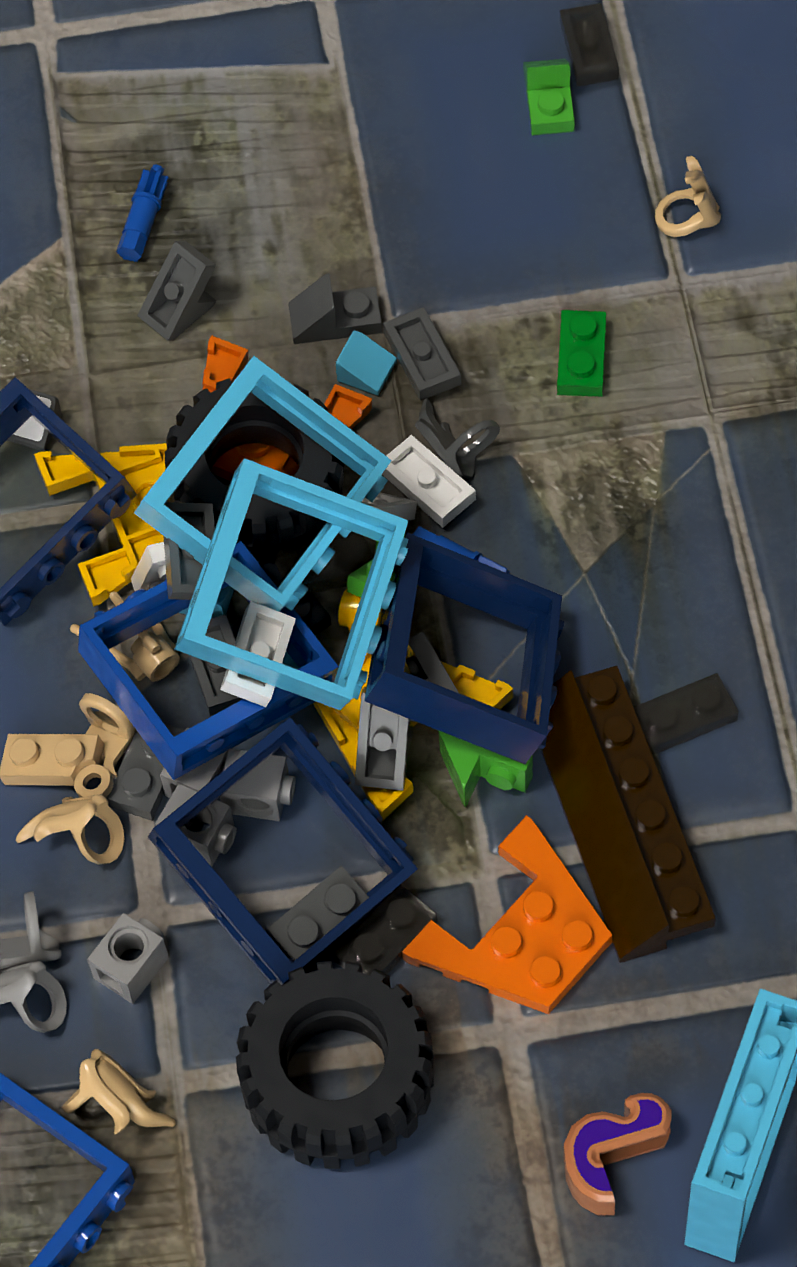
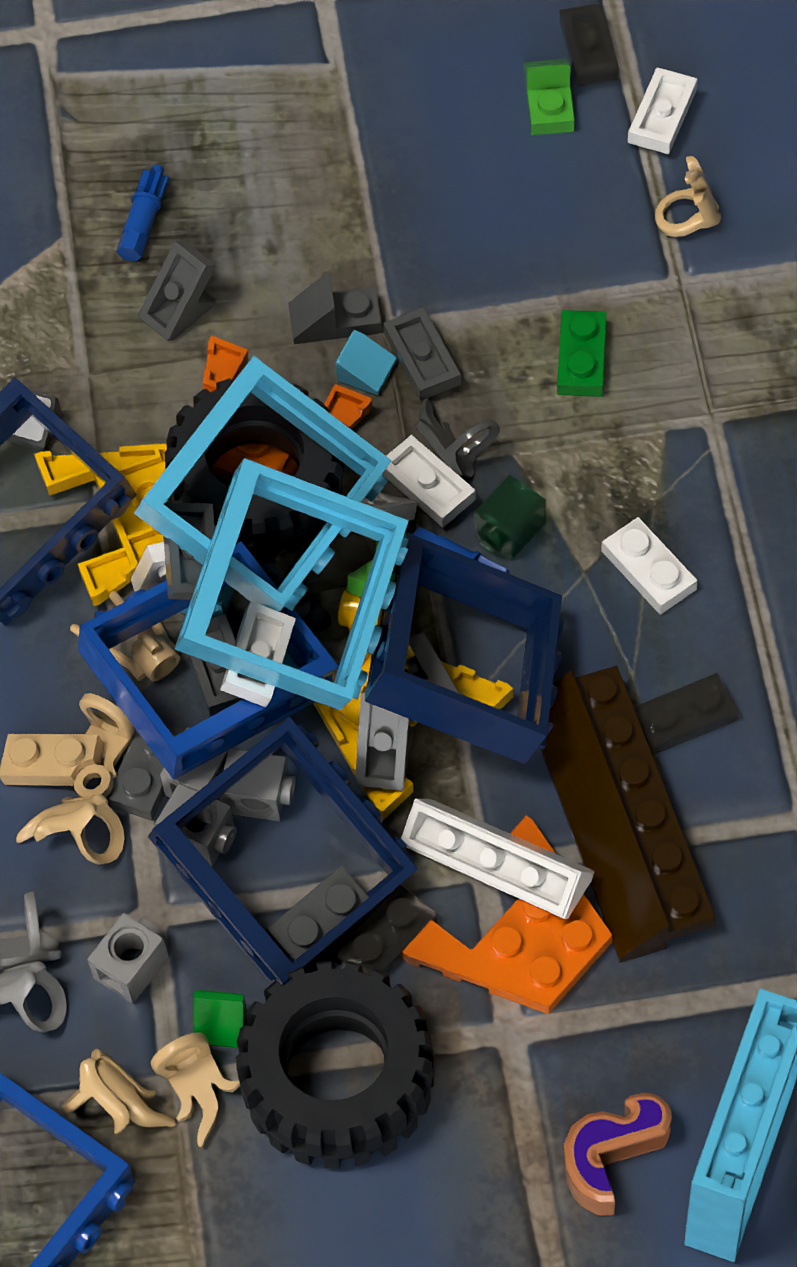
(192, 1074): none -> tan piece
(219, 1016): none -> green slope
(470, 762): bright green slope -> none
(496, 857): none -> white slope
(509, 518): none -> clear green brick
(649, 565): none -> white plate
(662, 110): none -> white plate

